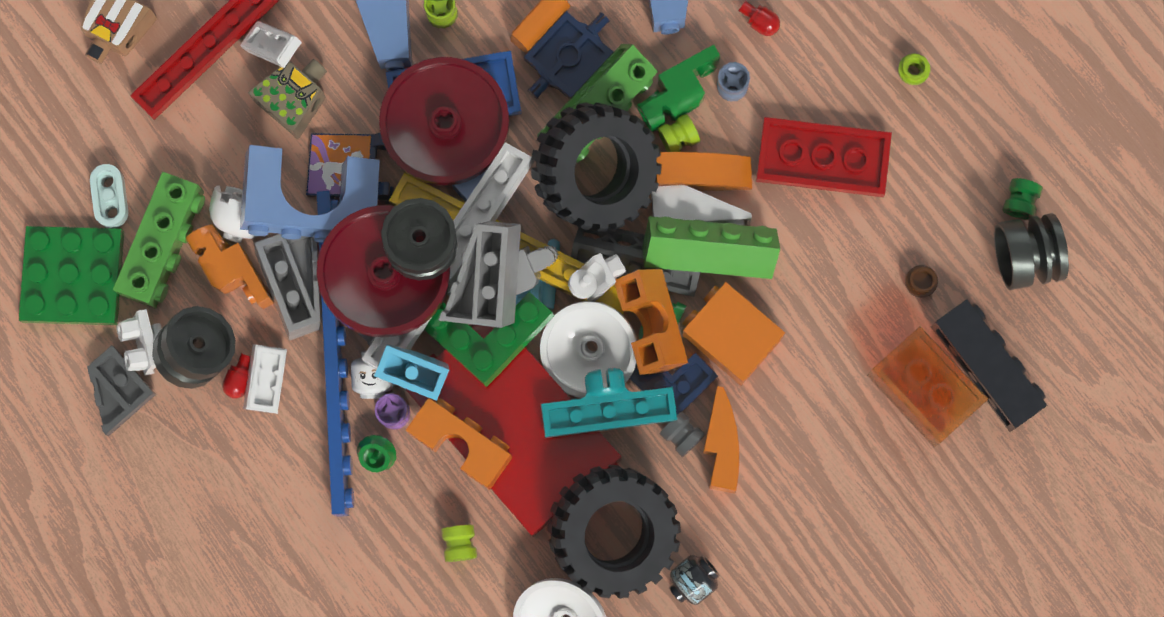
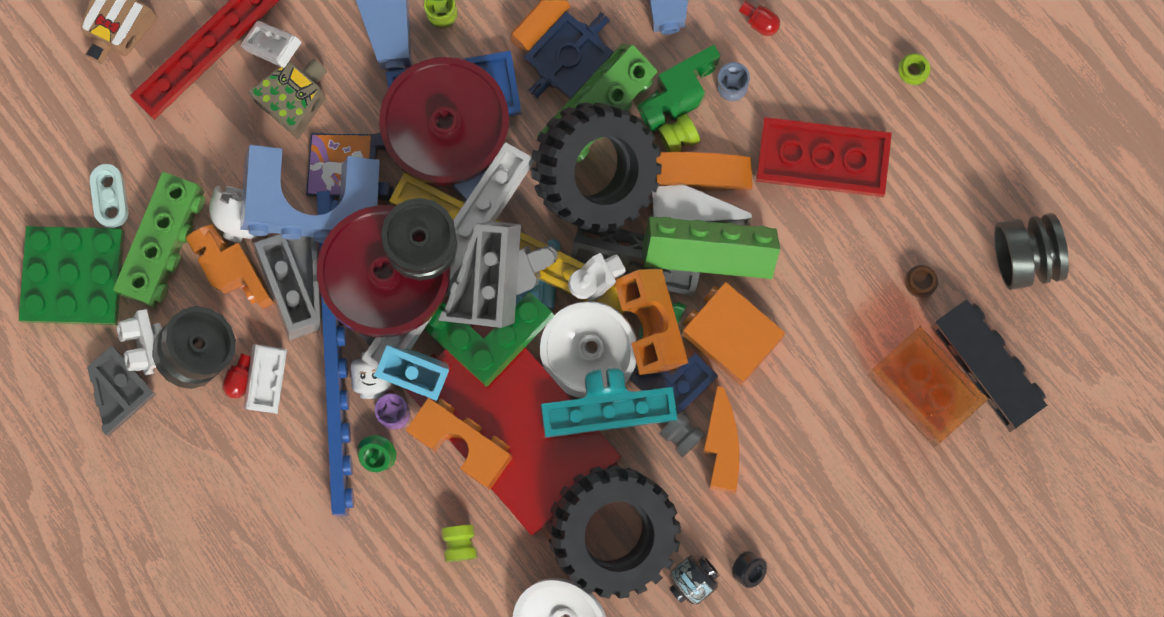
(749, 569): none -> black tile
(1022, 198): green wheel -> none

